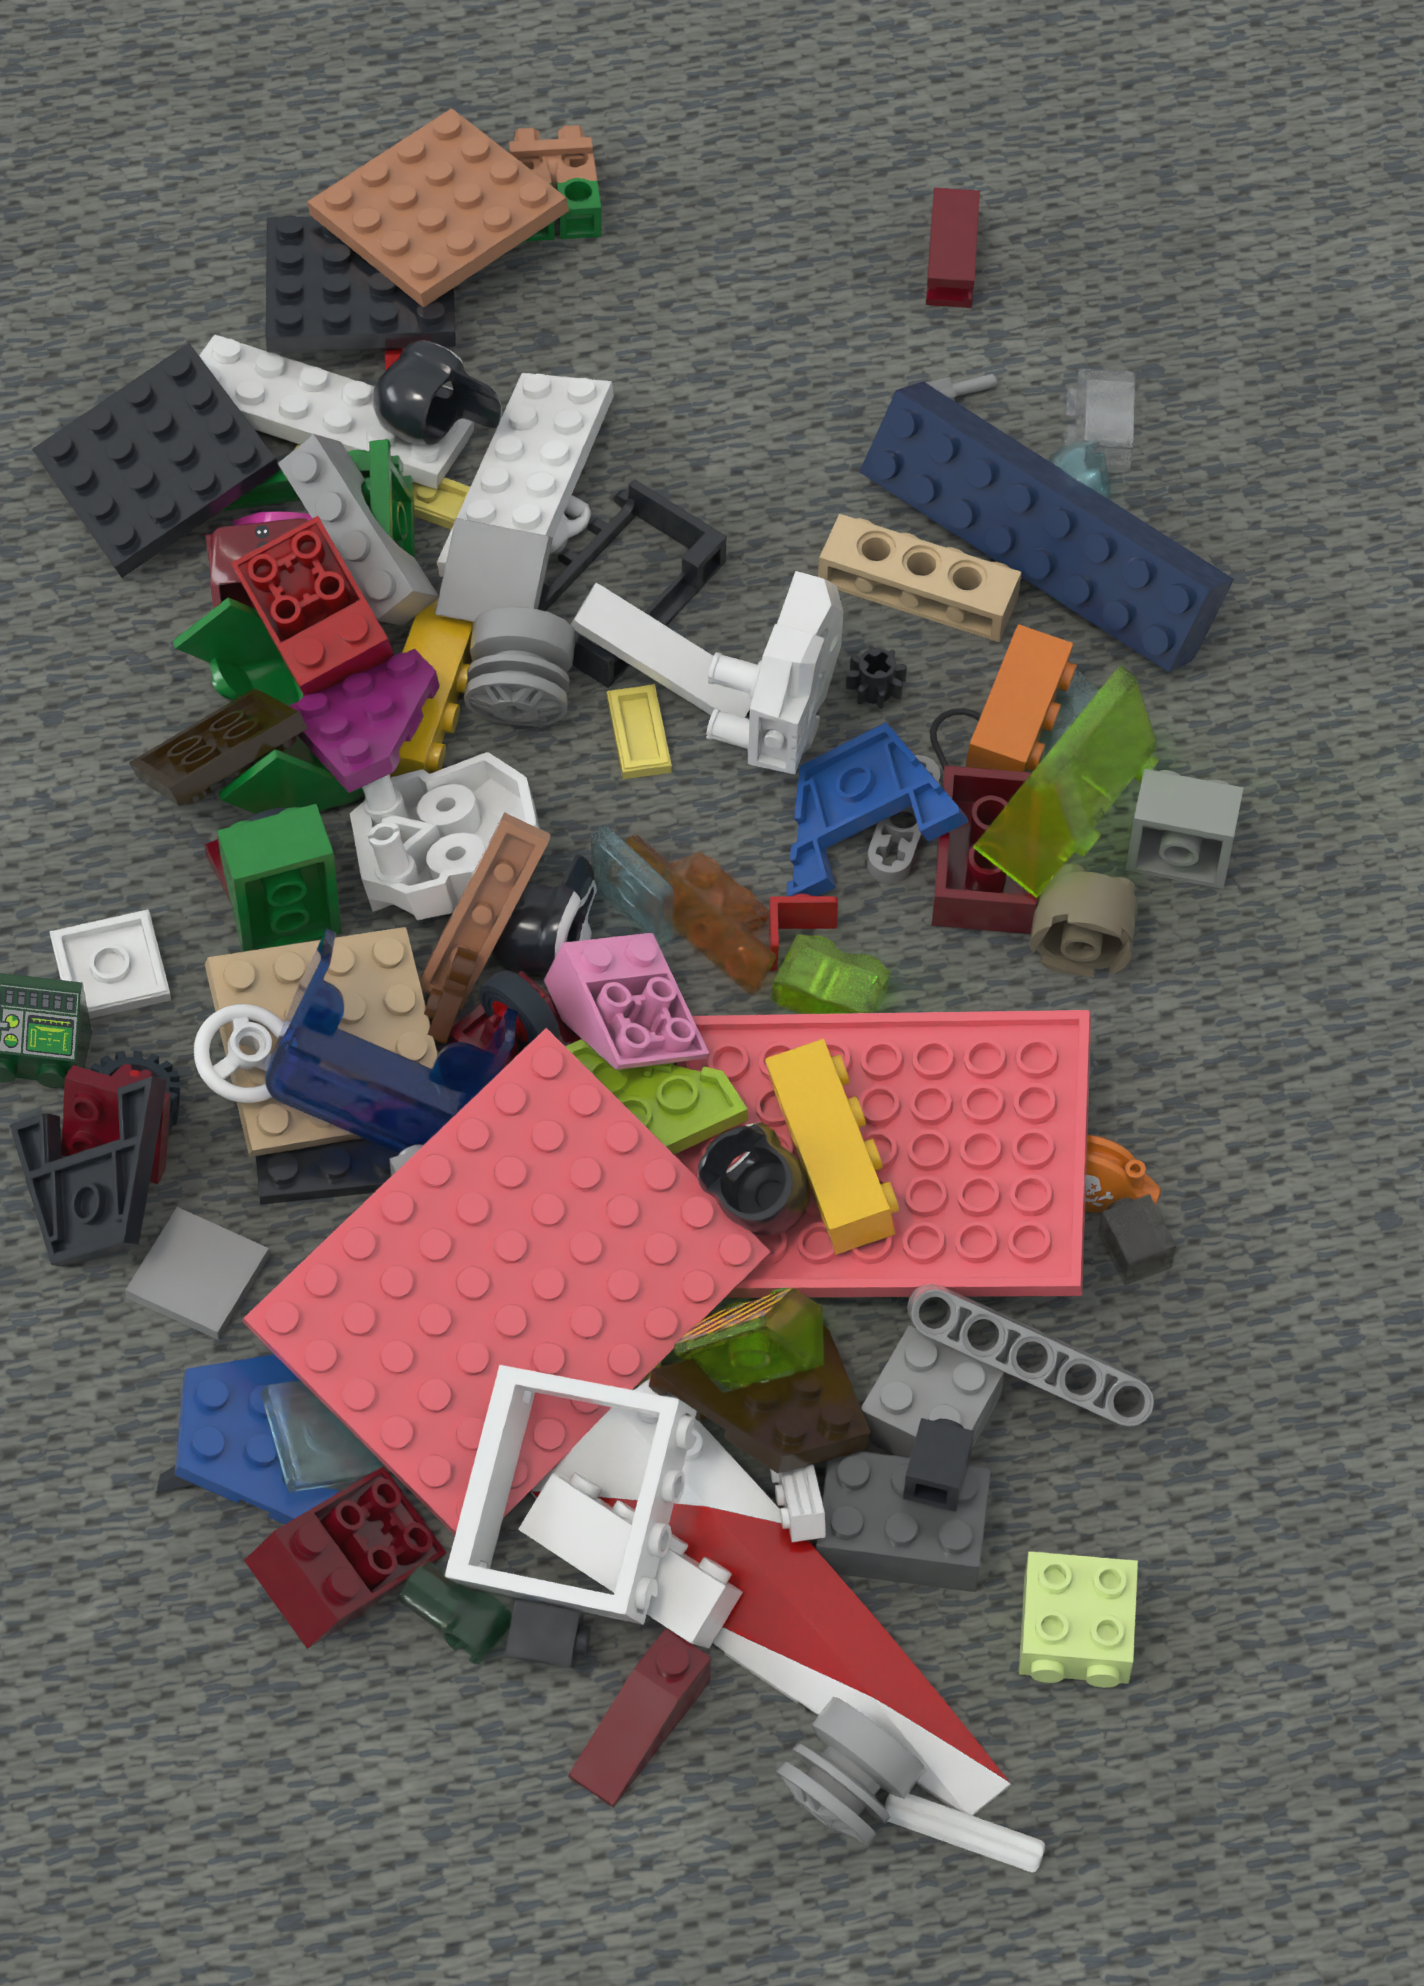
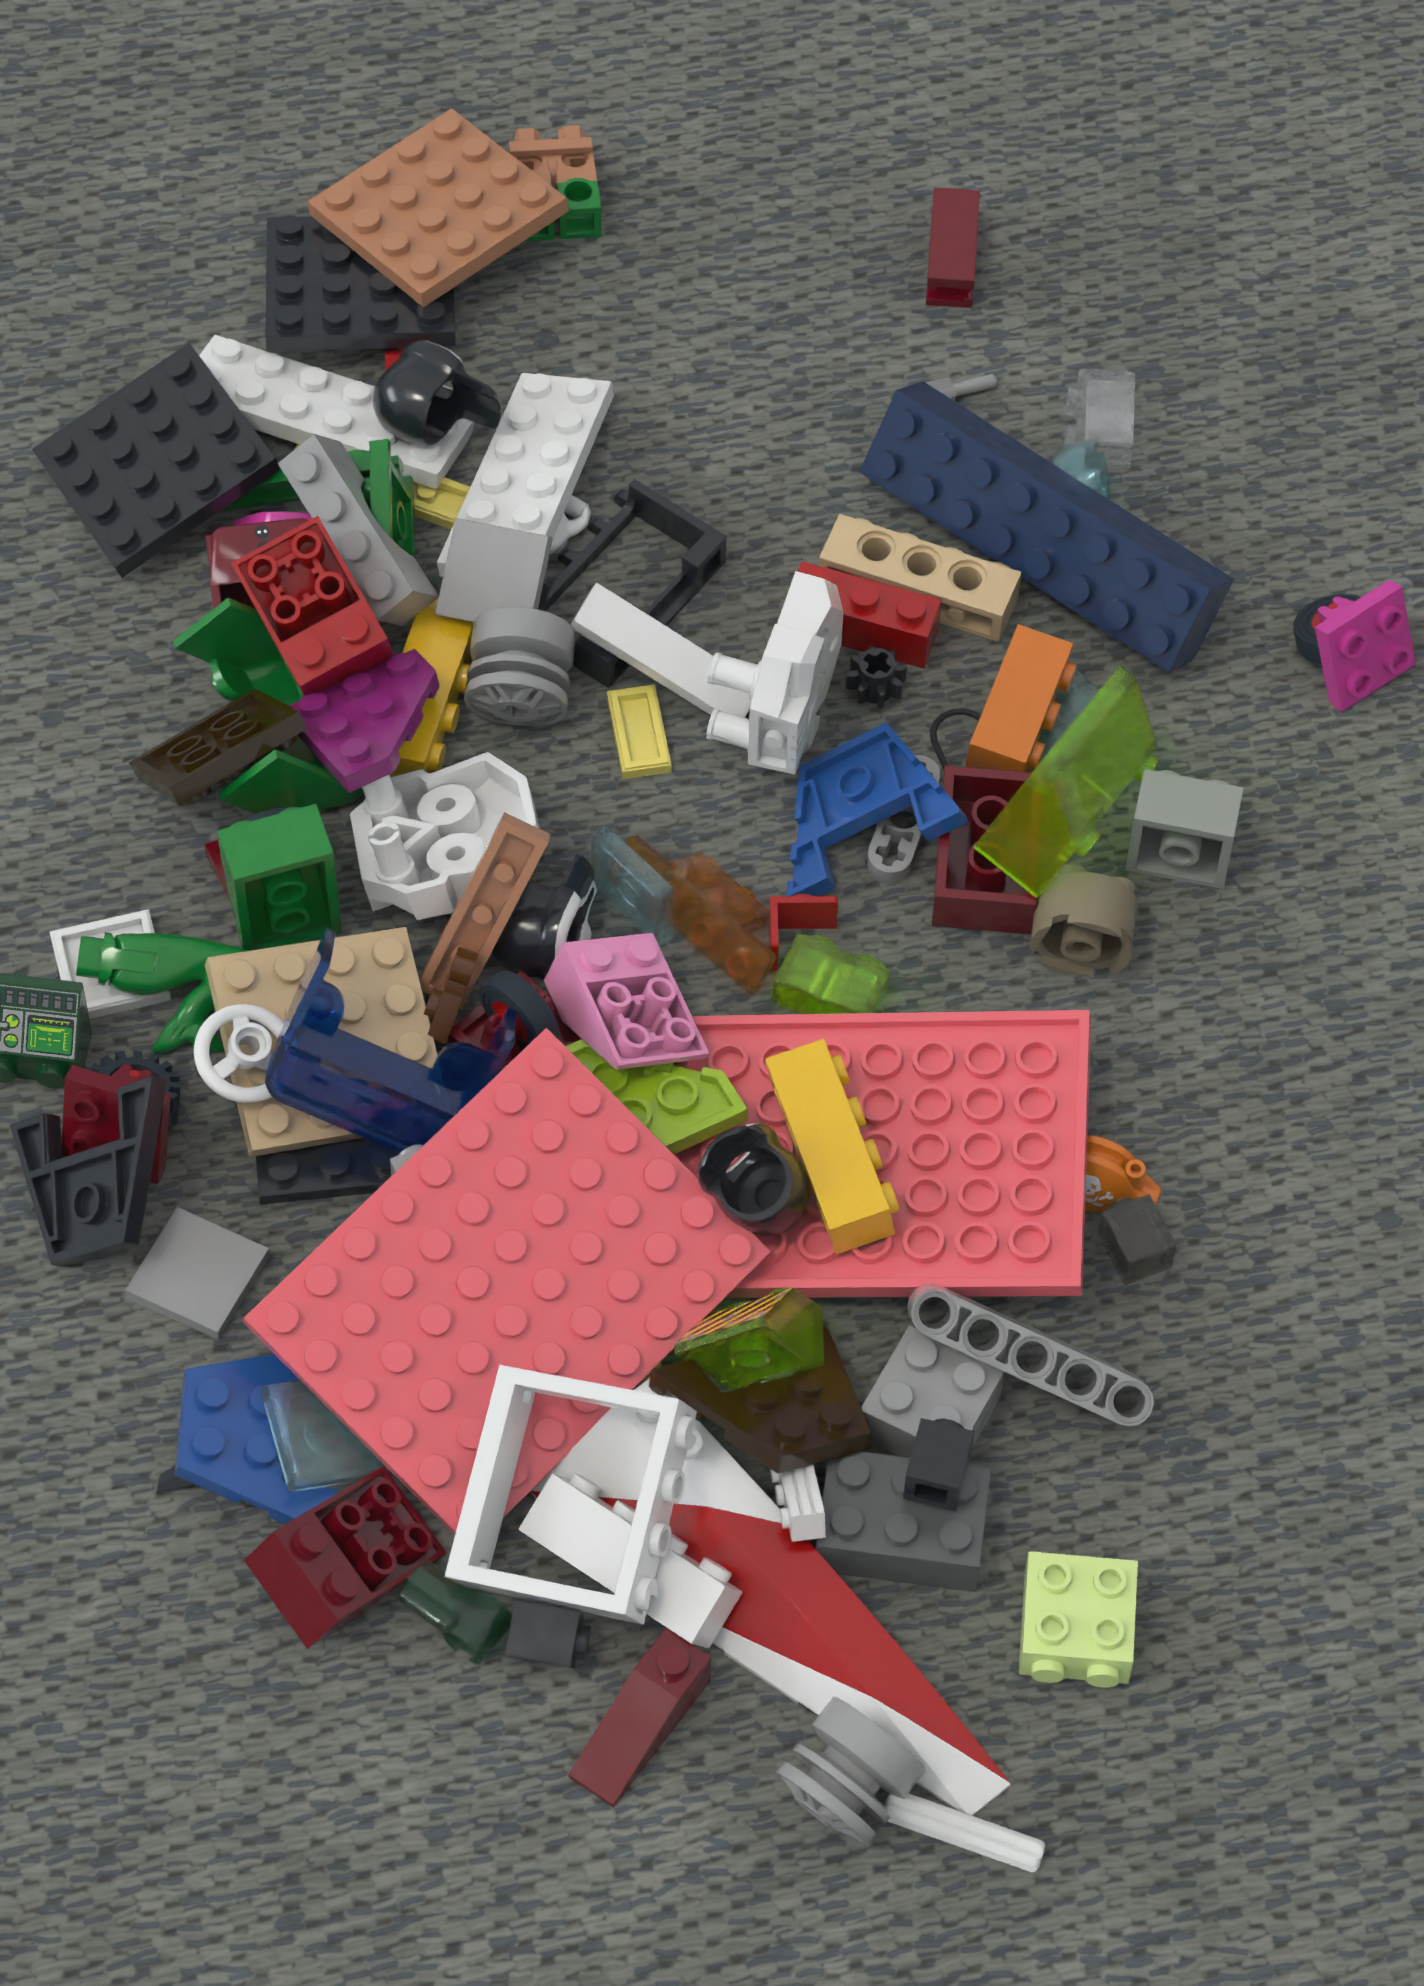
(154, 965): none -> green piece
(883, 616): none -> red brick
(1356, 641): none -> dark pink plate

